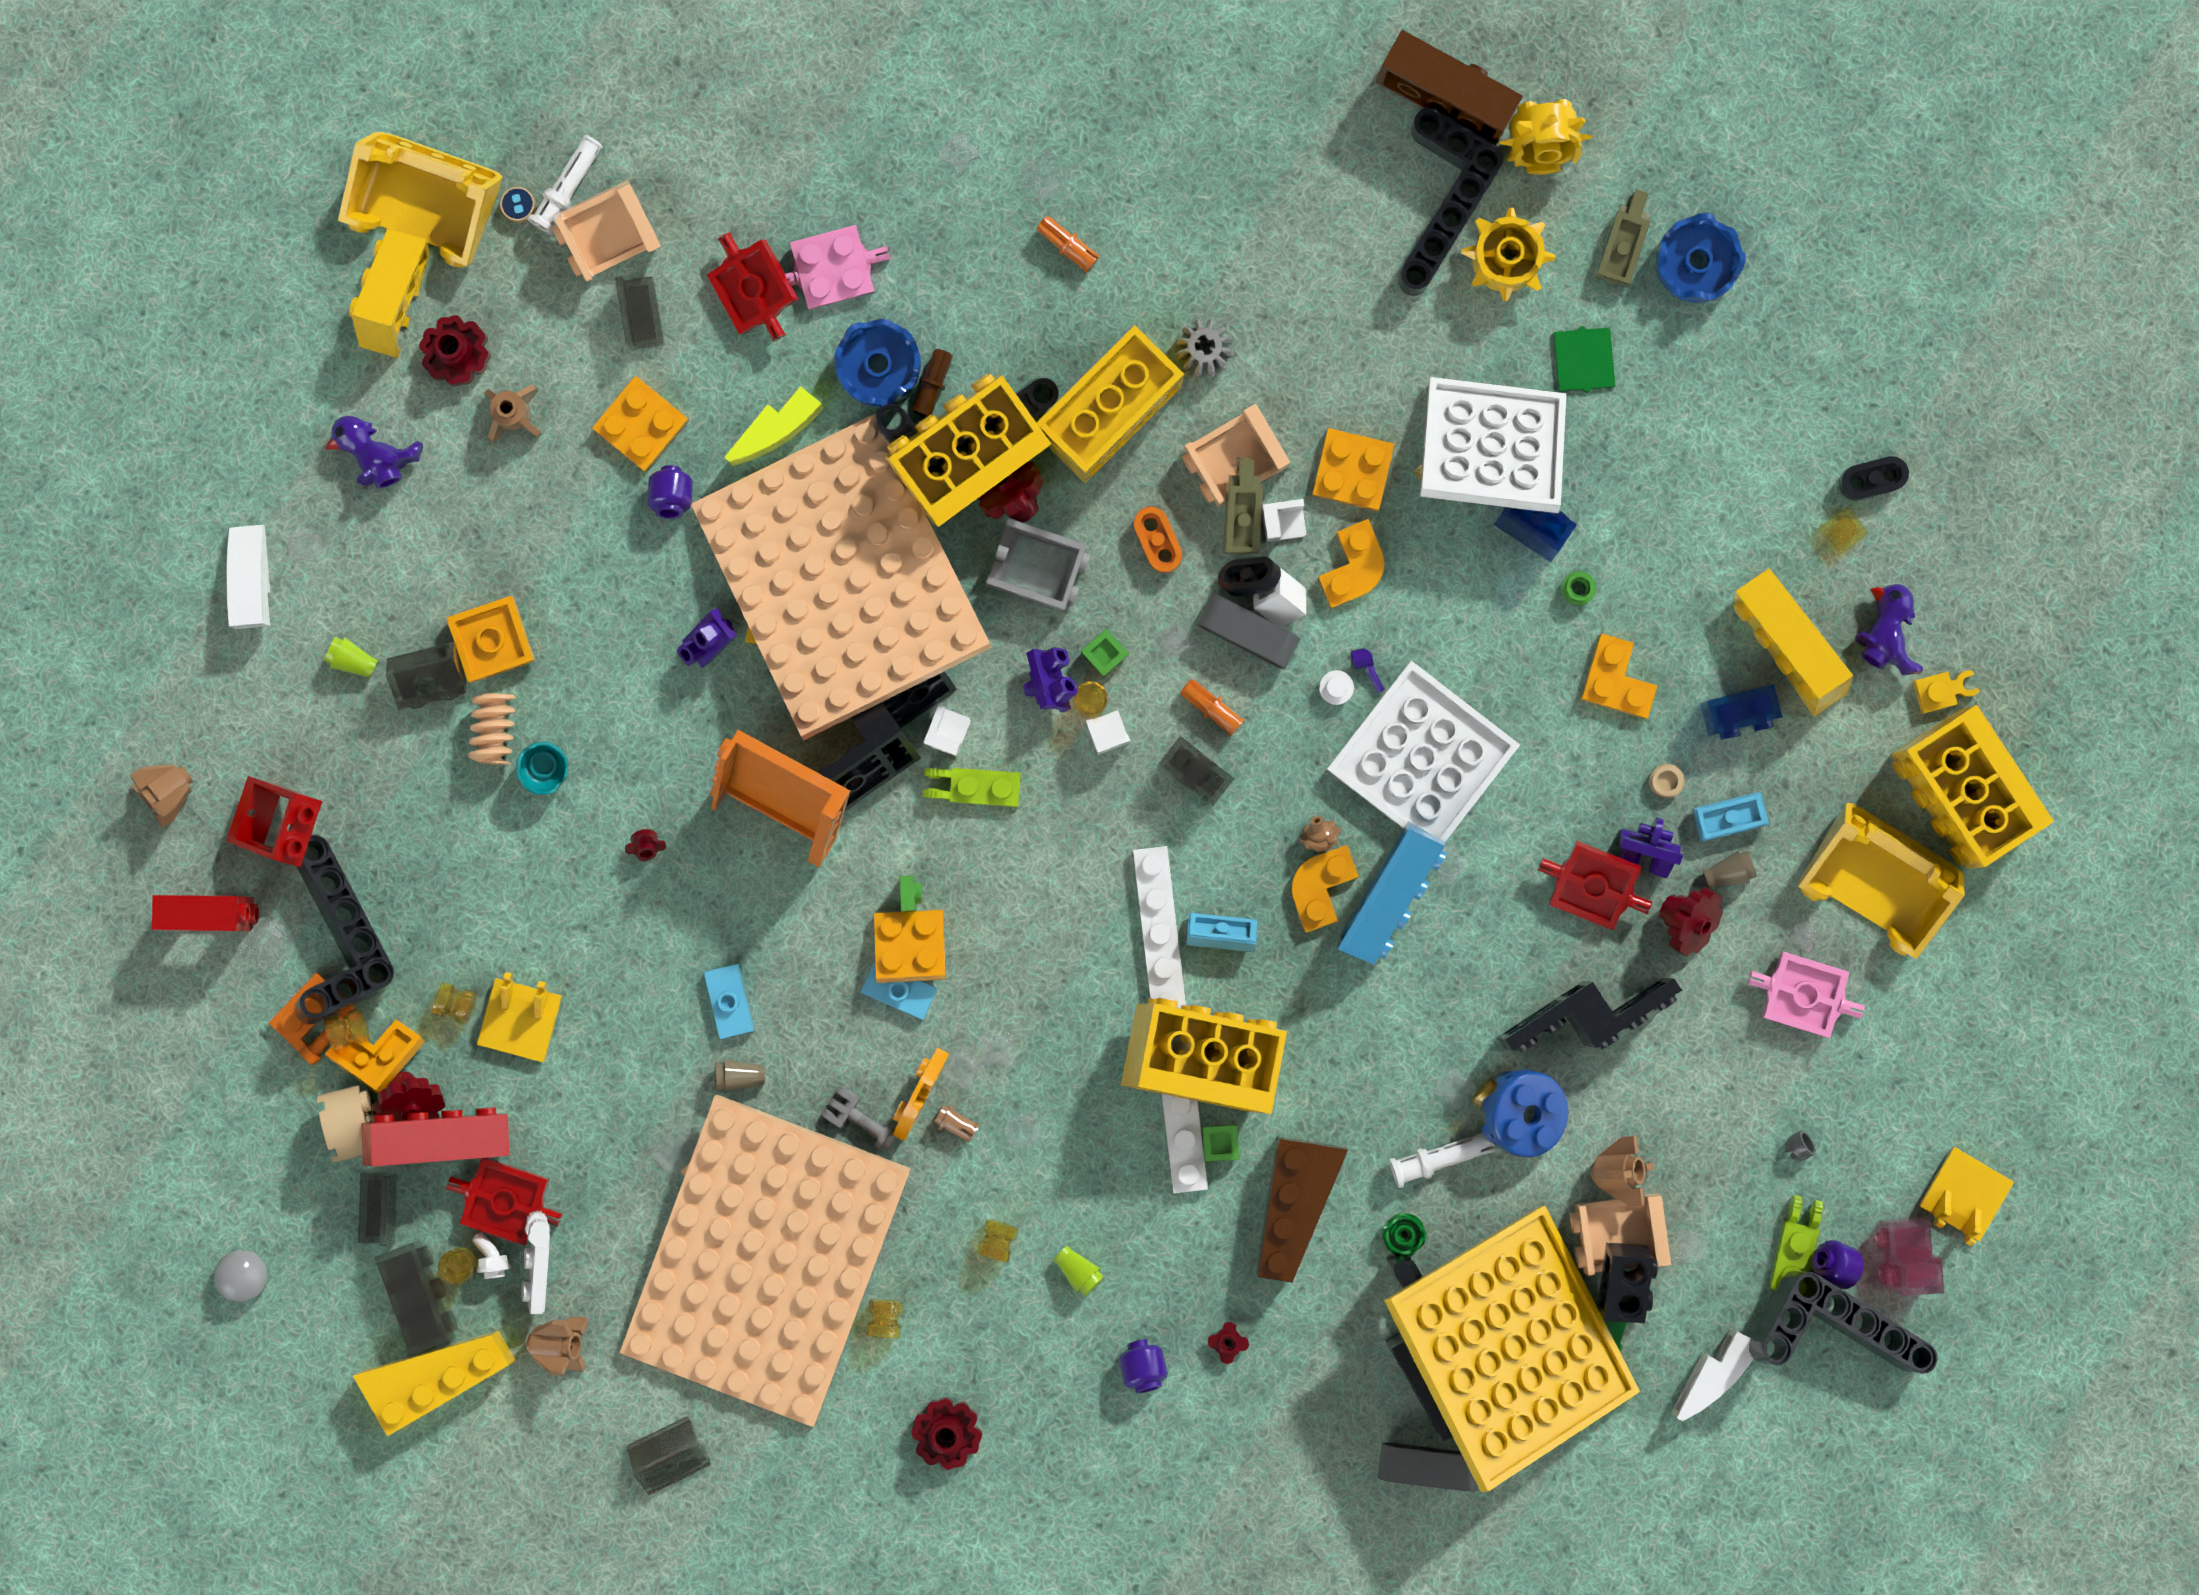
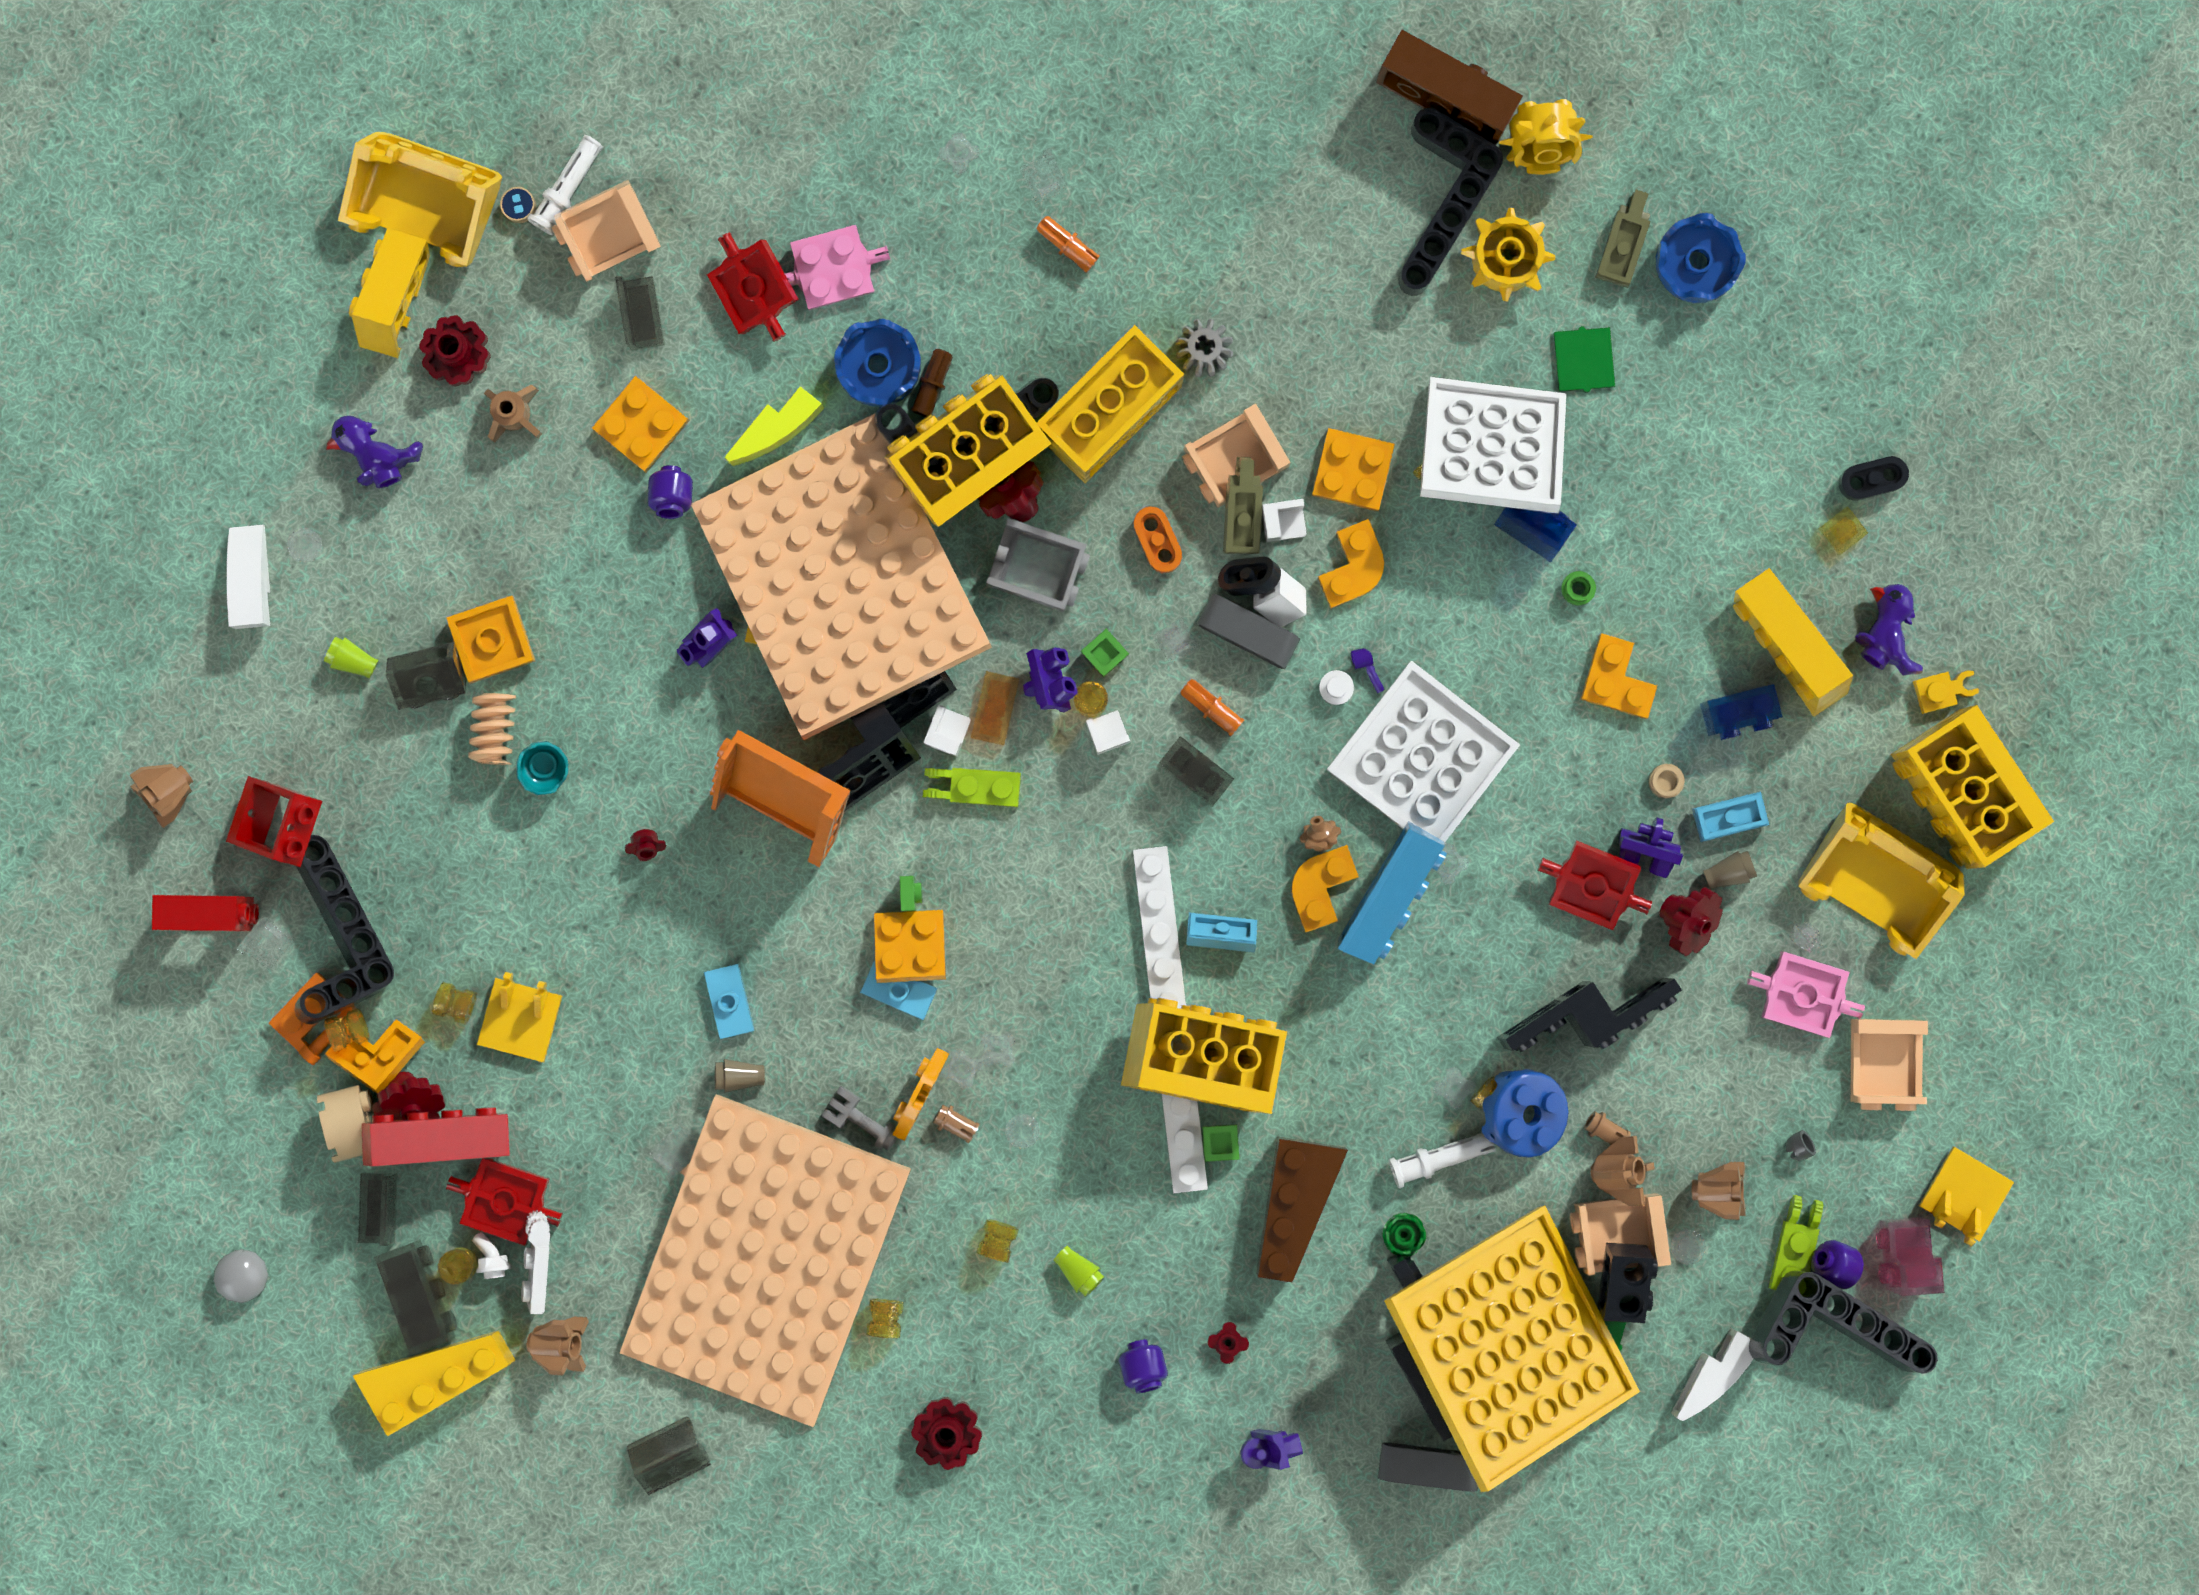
(995, 708): none -> clear orange plate
(1270, 1449): none -> dark purple hips
(1600, 1126): none -> medium nougat pin
(1722, 1190): none -> medium nougat brick
(1887, 1063): none -> light nougat panel

